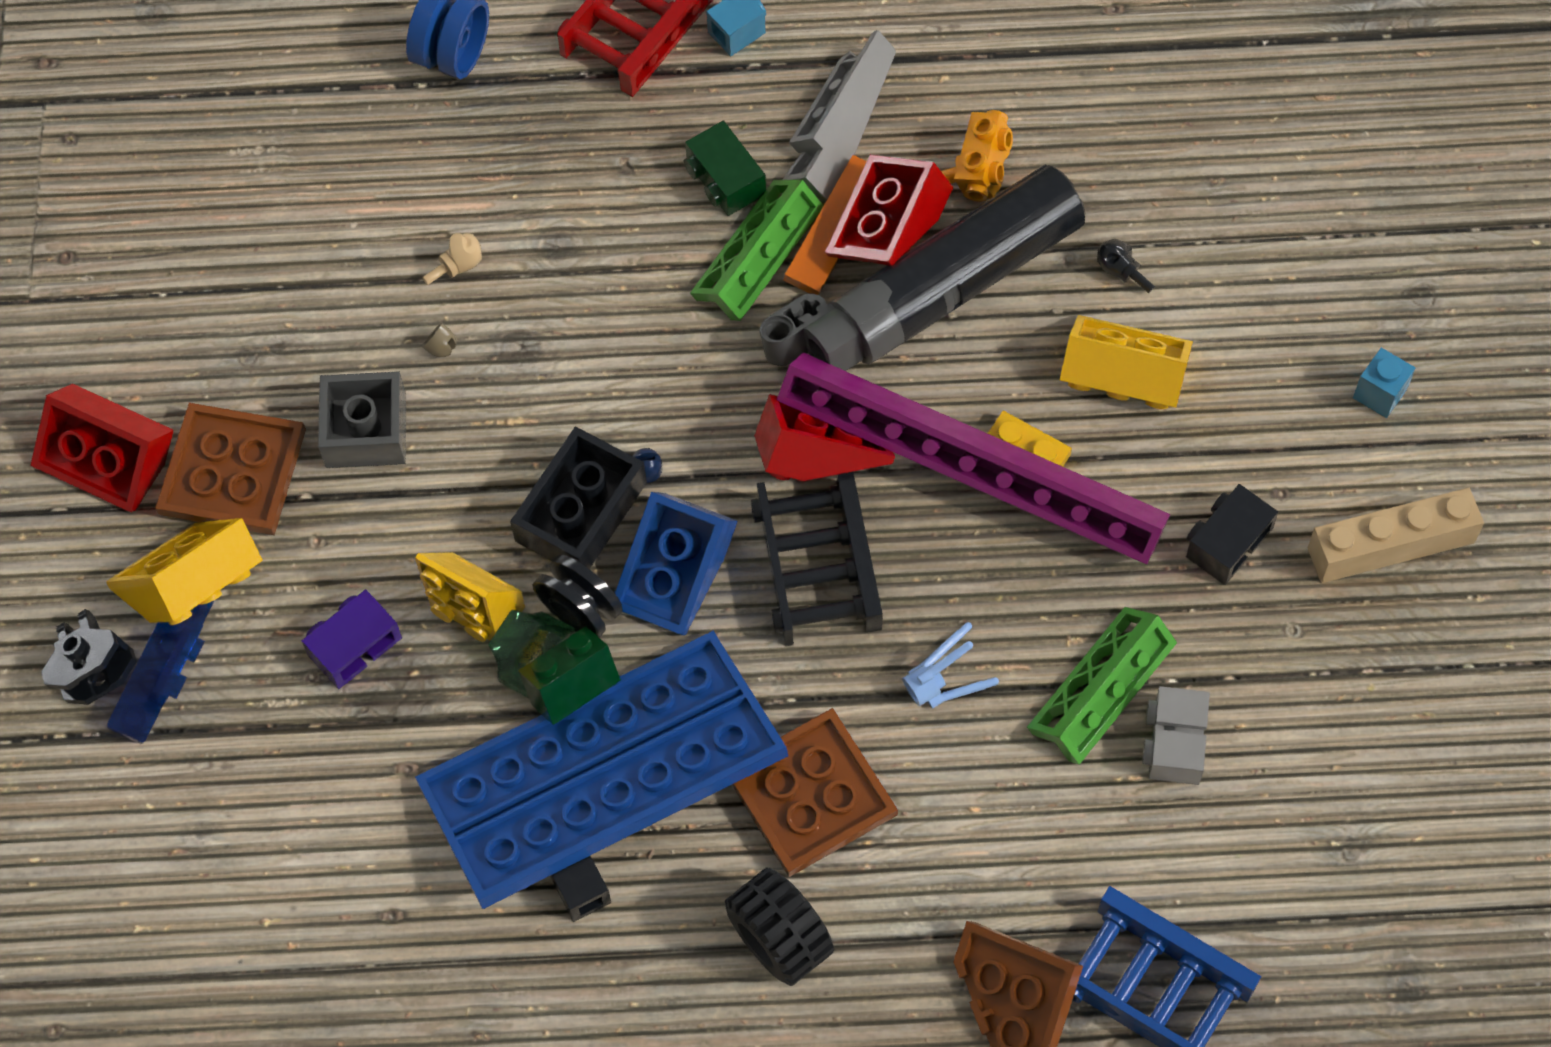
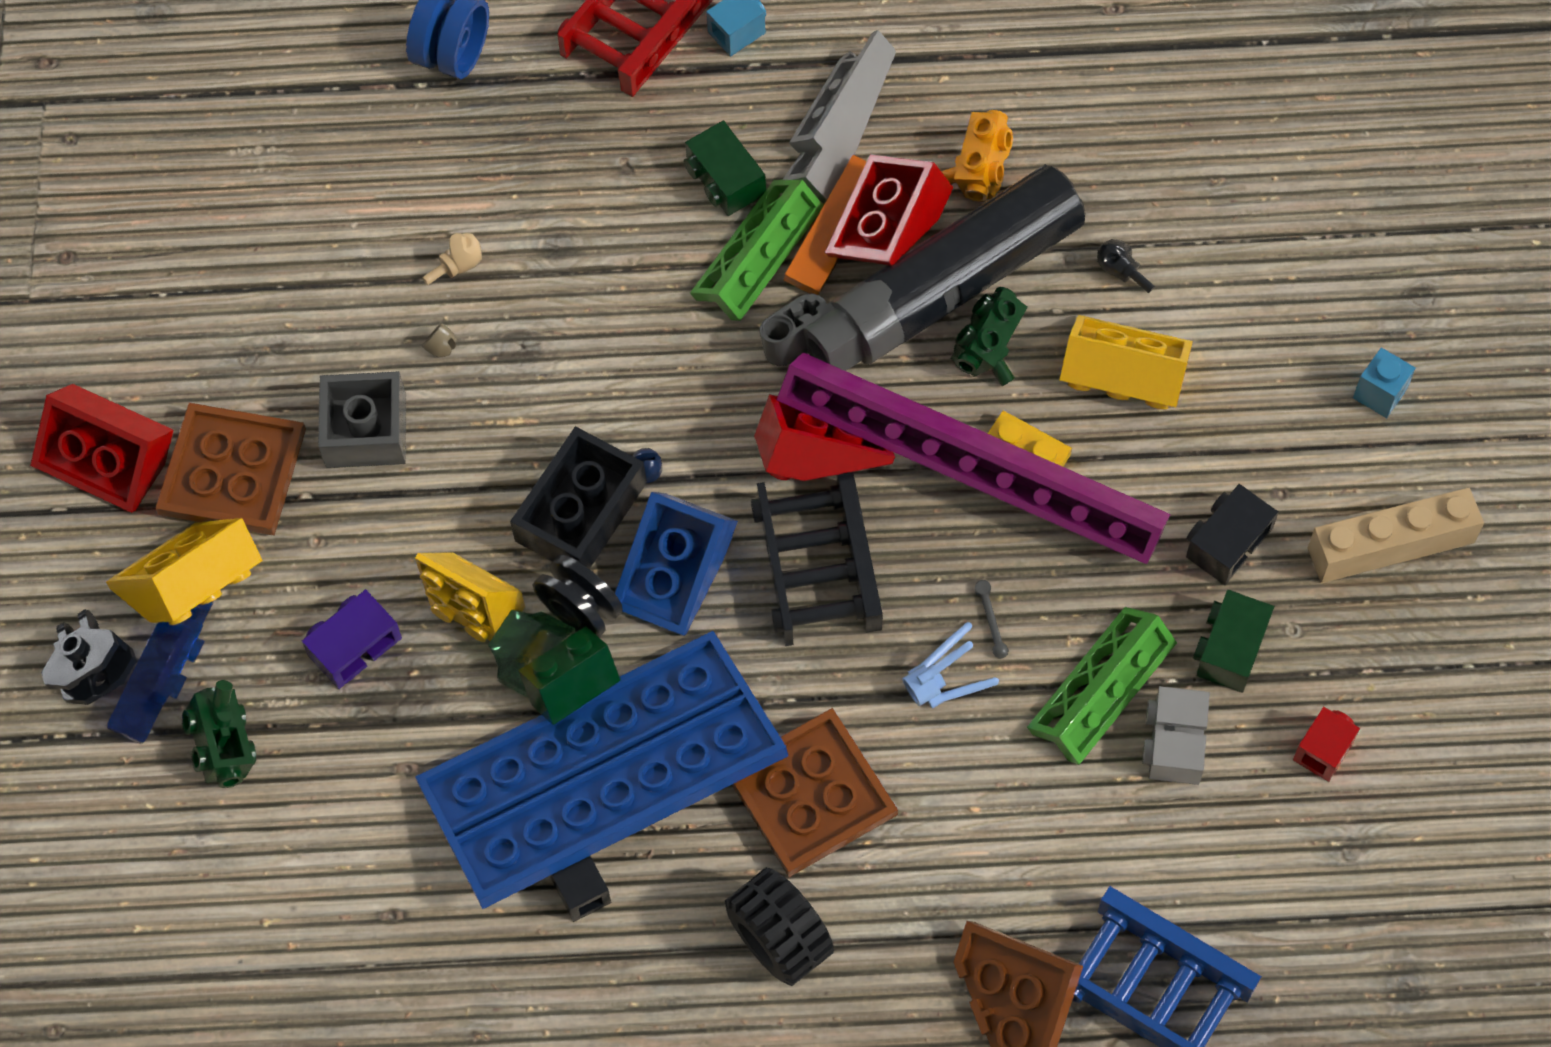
(219, 733): none -> dark green brick
(983, 590): none -> dark grey hinge
(984, 340): none -> dark green brick
(1234, 640): none -> dark green brick
(1326, 743): none -> red brick

